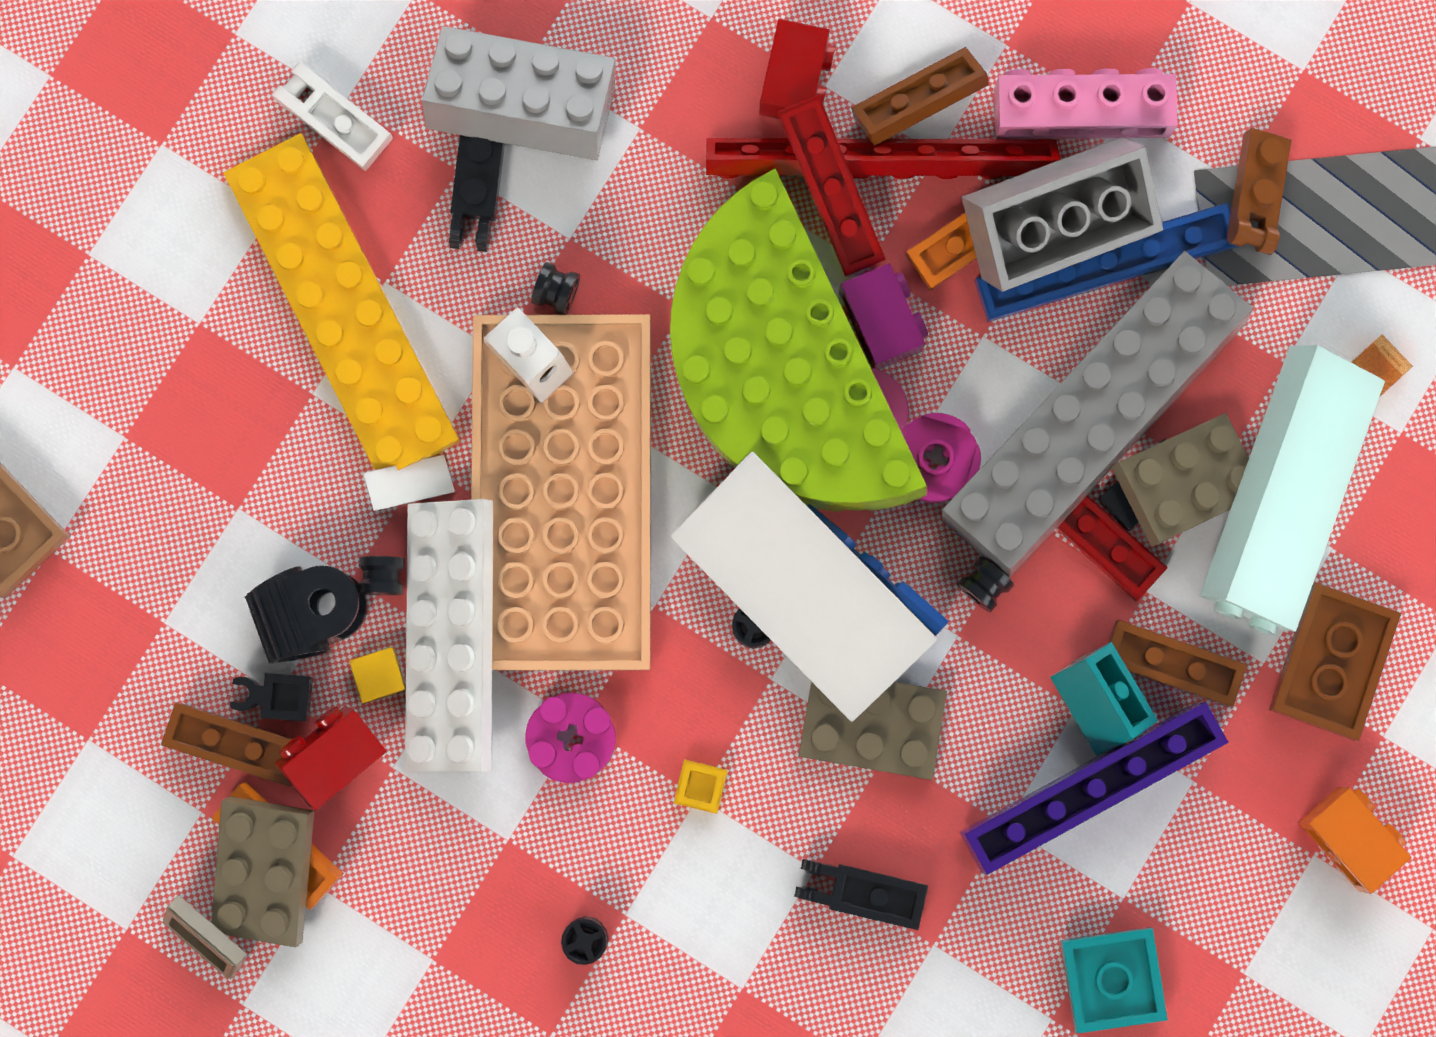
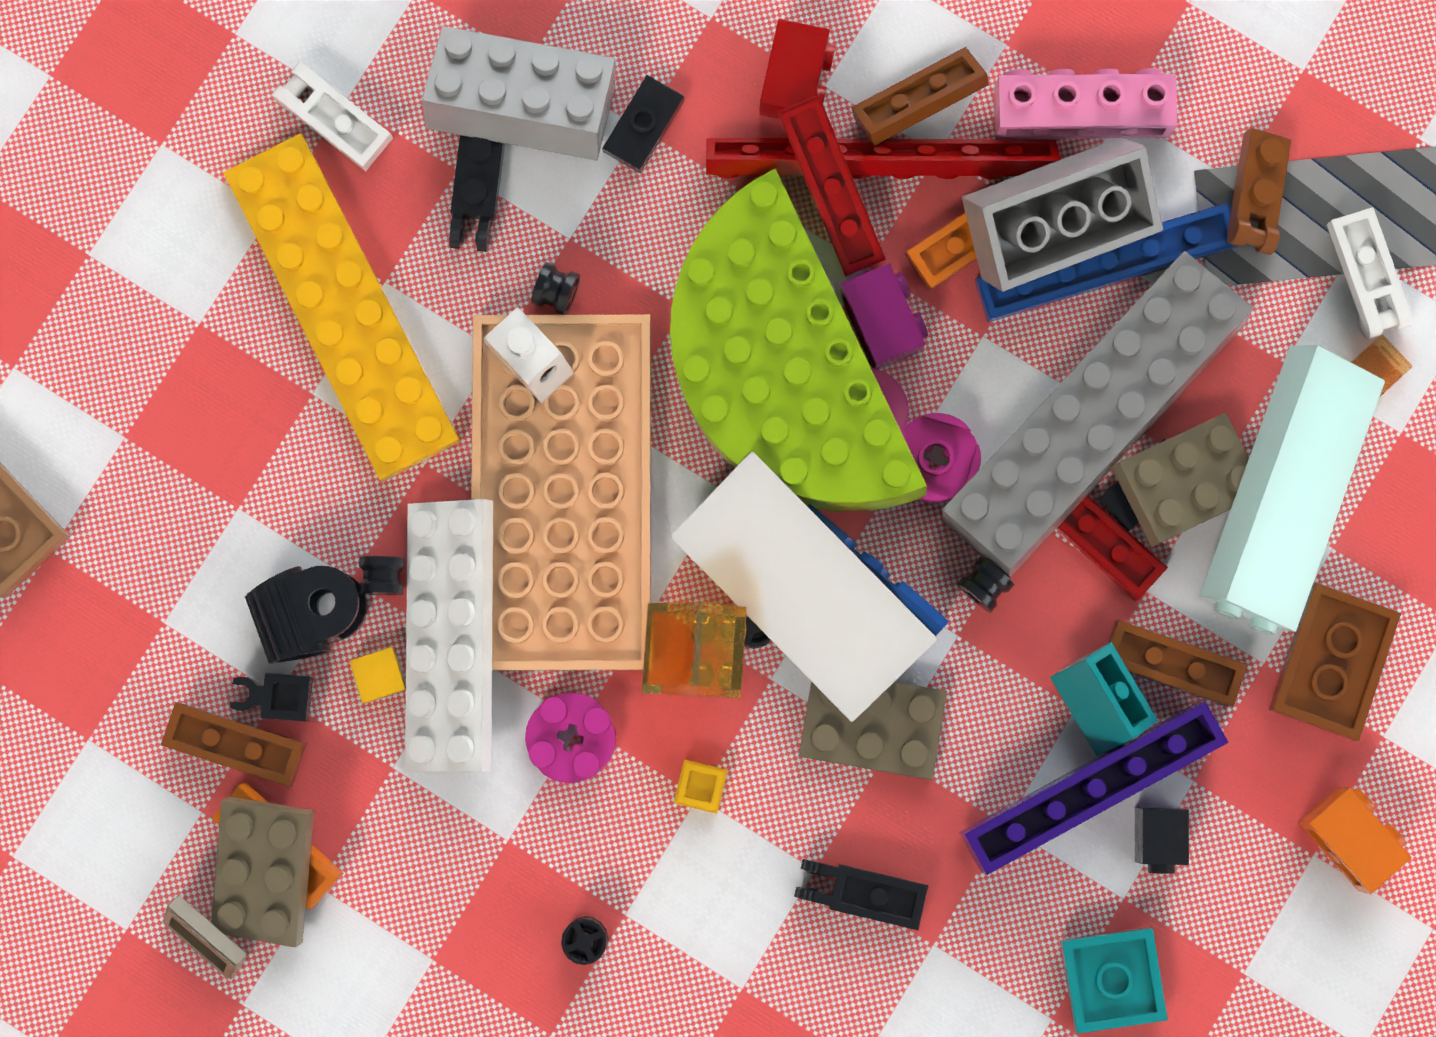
(329, 756): red brick -> none
(413, 483): white sticker -> none
(643, 124): none -> black plate
(694, 650): none -> clear yellow piece
(1161, 838): none -> black brick
(1369, 272): none -> white plate

